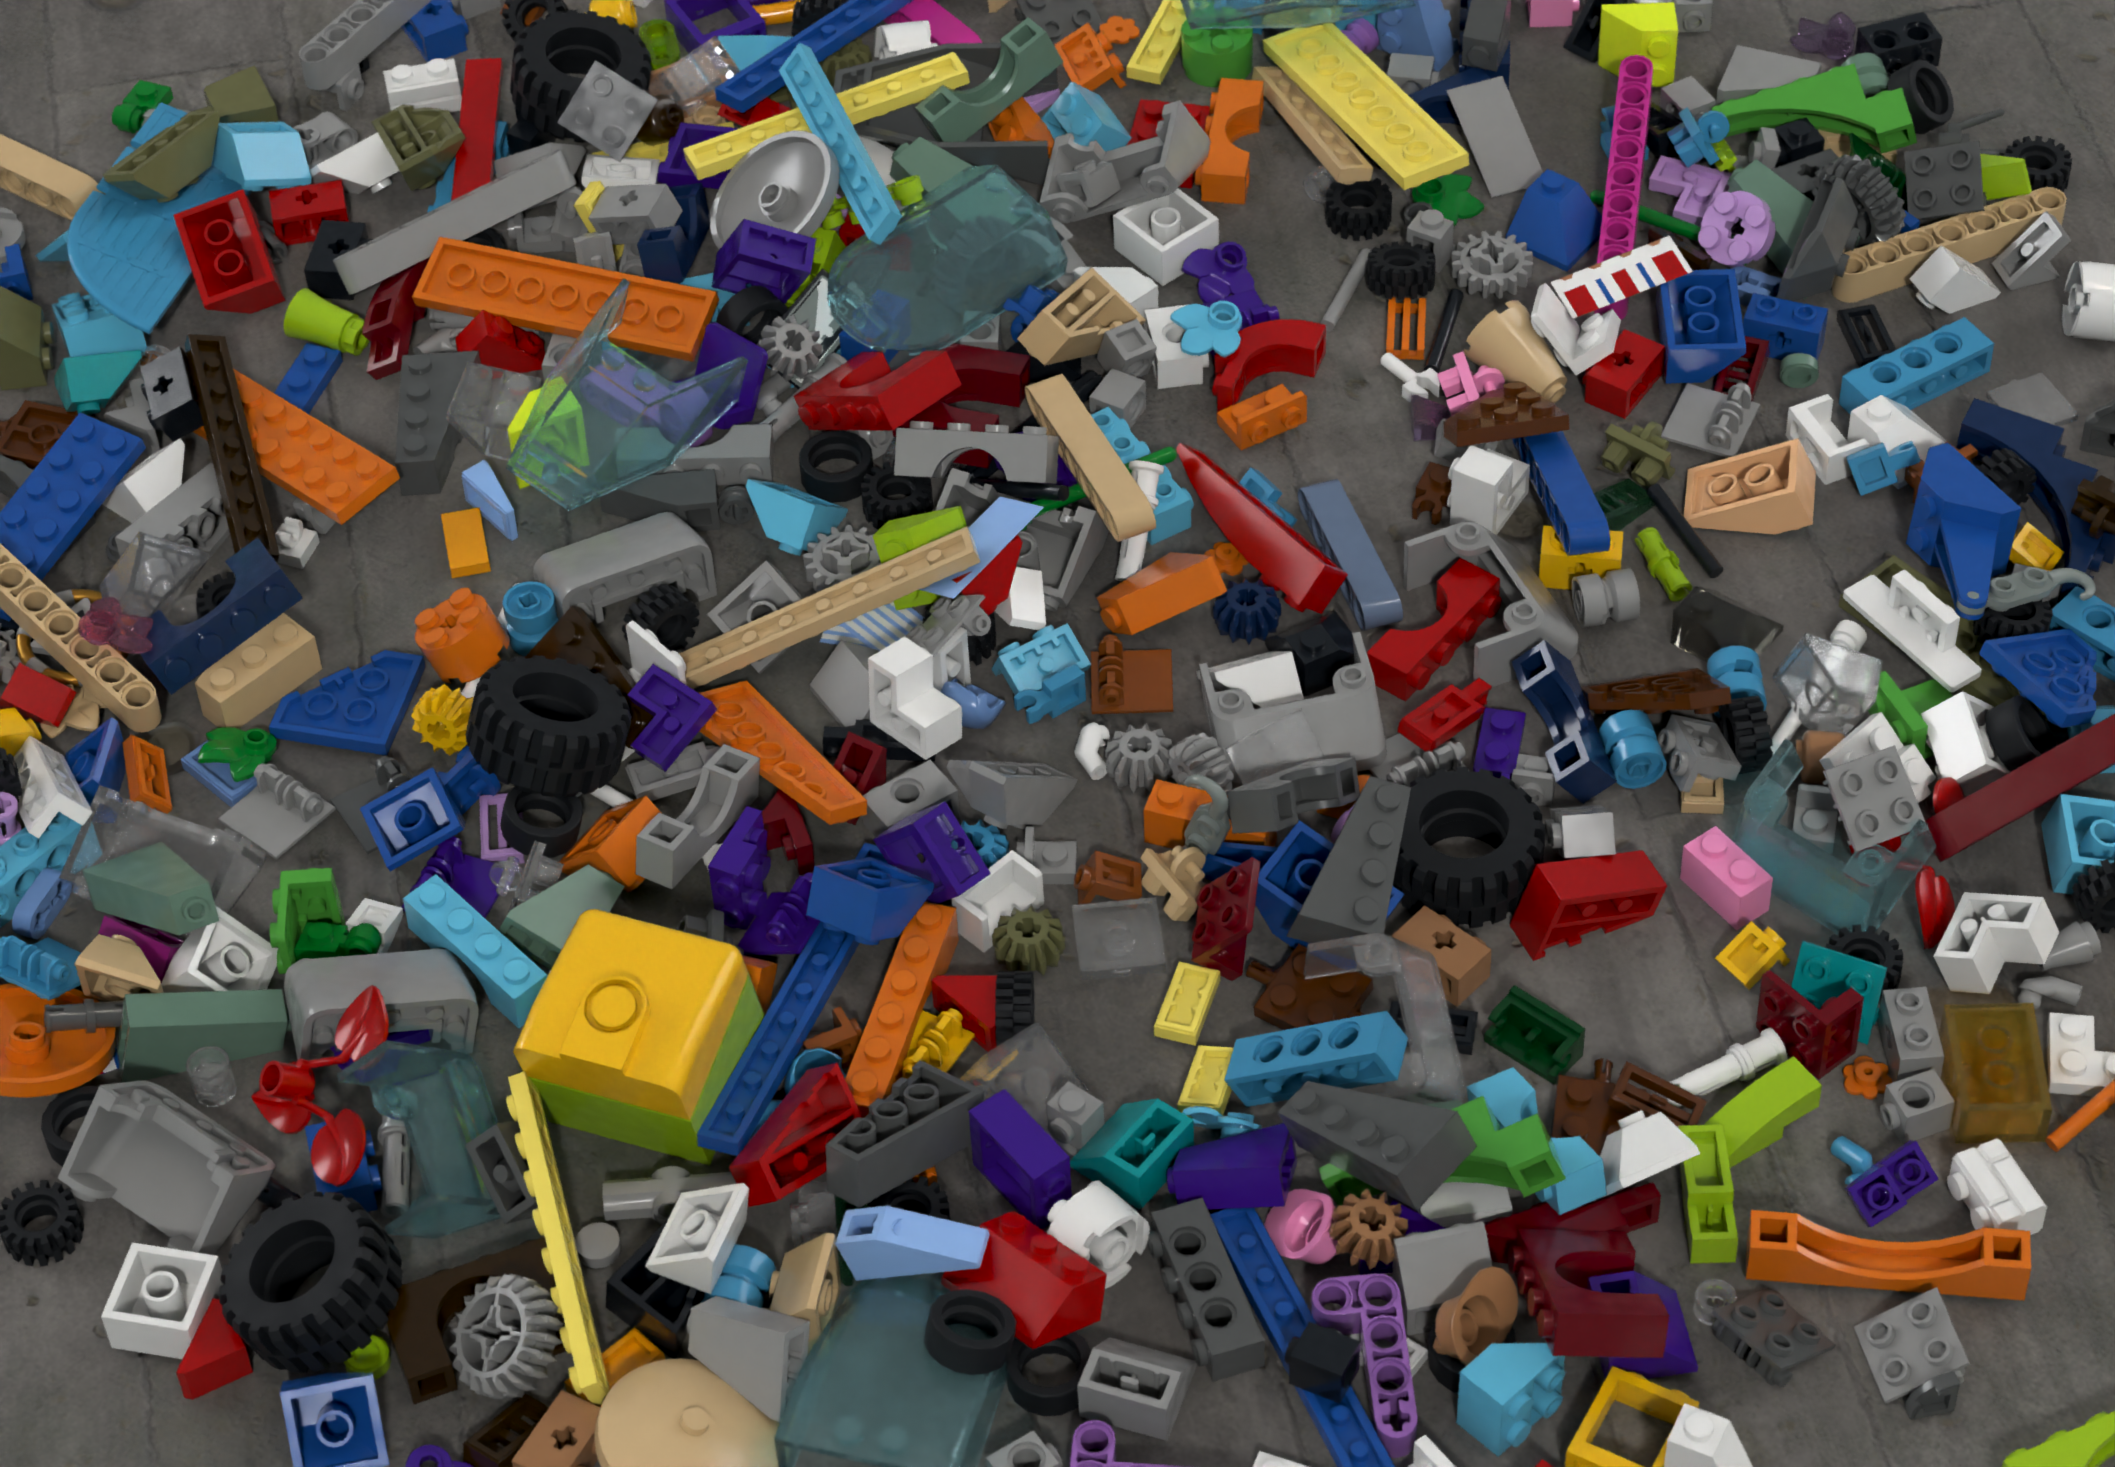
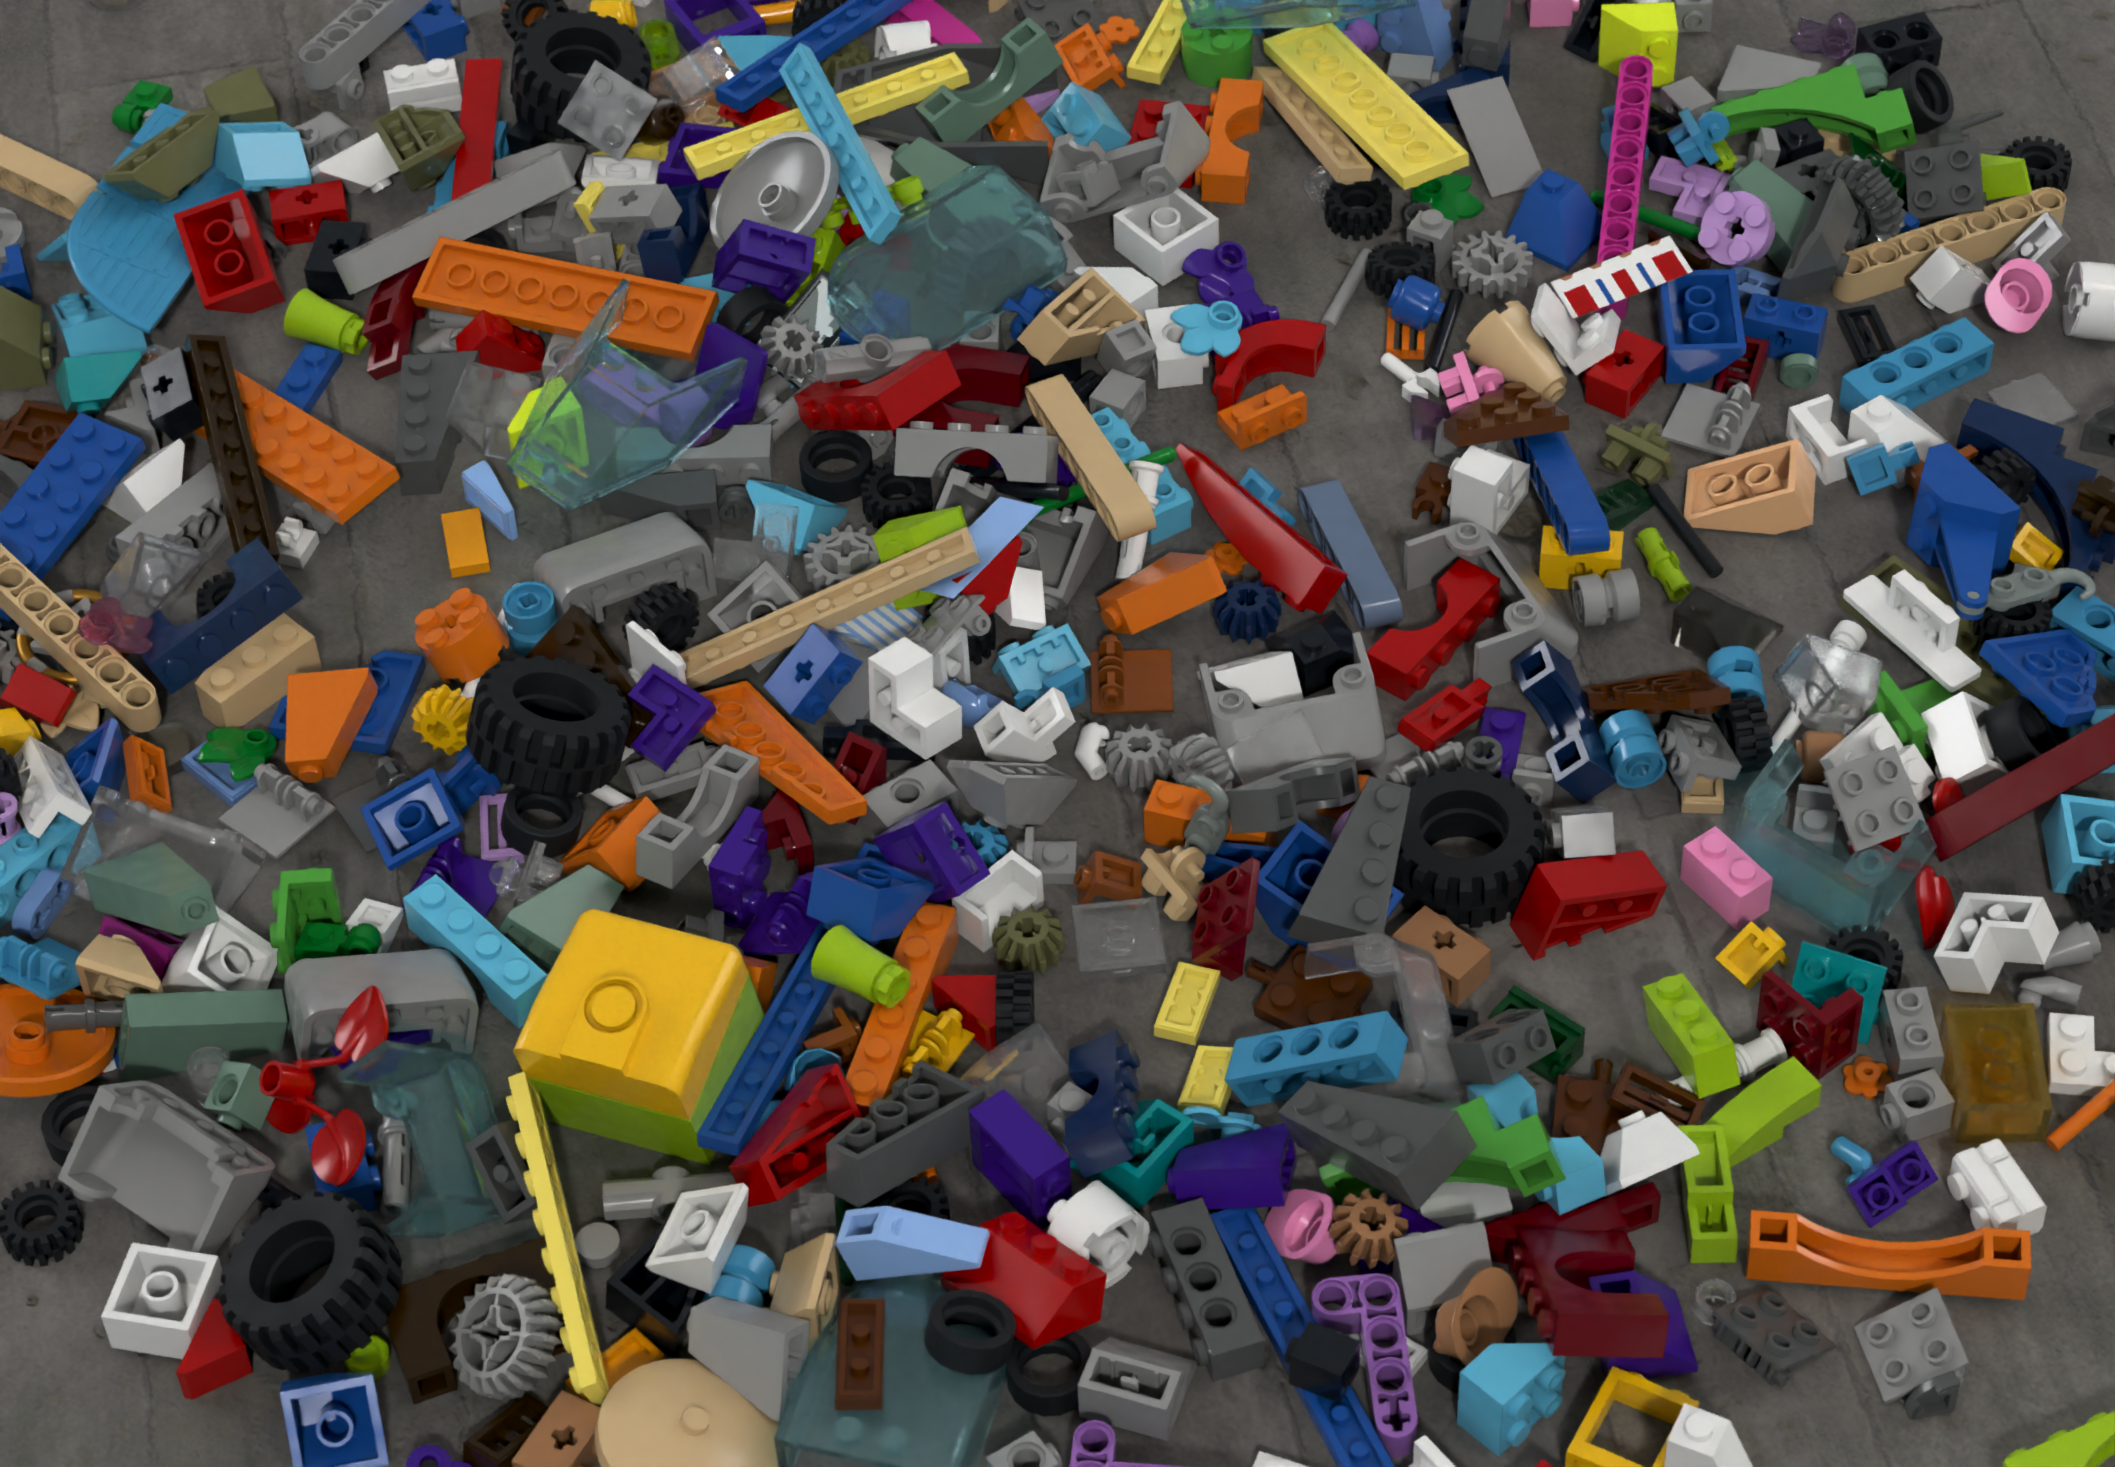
(238, 1097): none -> sand green brick
(324, 719): none -> orange slope
(771, 541): none -> clear plate
(813, 674): none -> blue brick
(859, 968): none -> lime plant
(860, 1354): none -> reddish brown tile
(868, 360): none -> light grey piece
(1028, 735): none -> white brick
(1105, 1127): none -> dark blue arch
(1415, 302): none -> blue head
(1483, 746): none -> dark grey bush
(1501, 1046): none -> dark grey brick
(1691, 1035): none -> lime brick
(2018, 295): none -> bright pink piece

